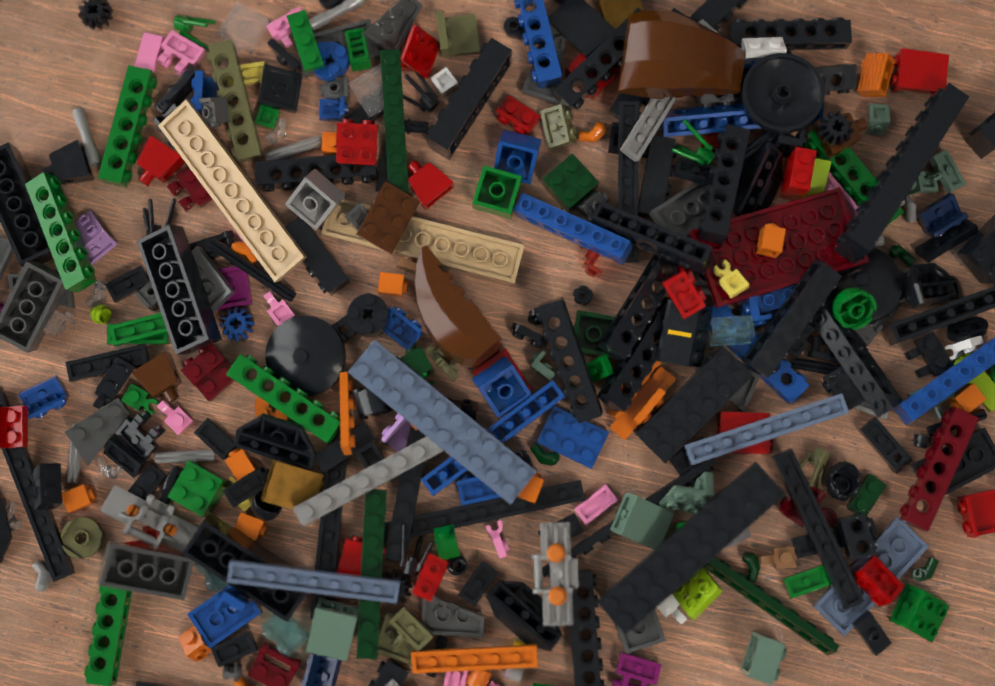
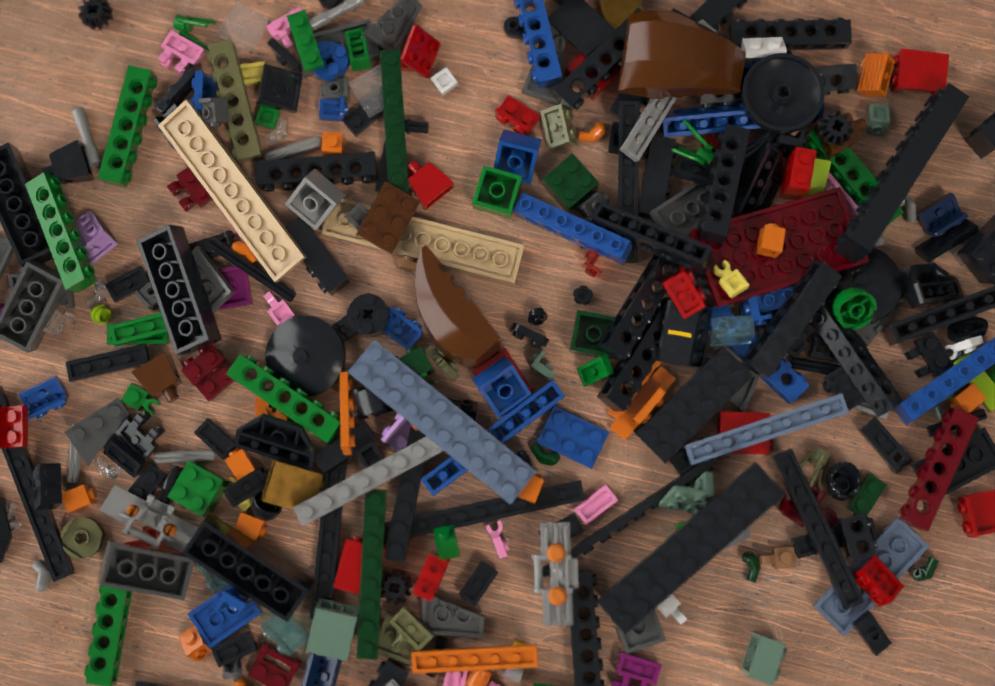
(113, 381): black hinge -> none
(149, 51): bright pink tile -> none
(150, 228): black plant -> none
(158, 162): red torso -> none
(177, 419): bright pink plate -> none
(241, 316): blue gear -> none
(313, 581): sand blue plate -> none
(356, 142): red bracket -> none
(392, 284): orange brick -> none
(411, 565): black plant -> none
(429, 100): black plant -> none
(458, 34): olive bracket -> none
(460, 569): black plate -> none
(469, 98): black brick -> none
(474, 490): blue bracket -> none
(522, 613): black wedge -> none
(558, 309): black brick -> none
(642, 521): sand green panel -> none
(700, 594): lime plate -> none
(772, 606): dark green plate -> none
(806, 581): green plate -> none
(898, 251): dark green arm -> none
(919, 612): green bracket -> none
(921, 441): black plate -> none
(923, 185): sand green bracket -> none
(946, 172): sand green plate -> none

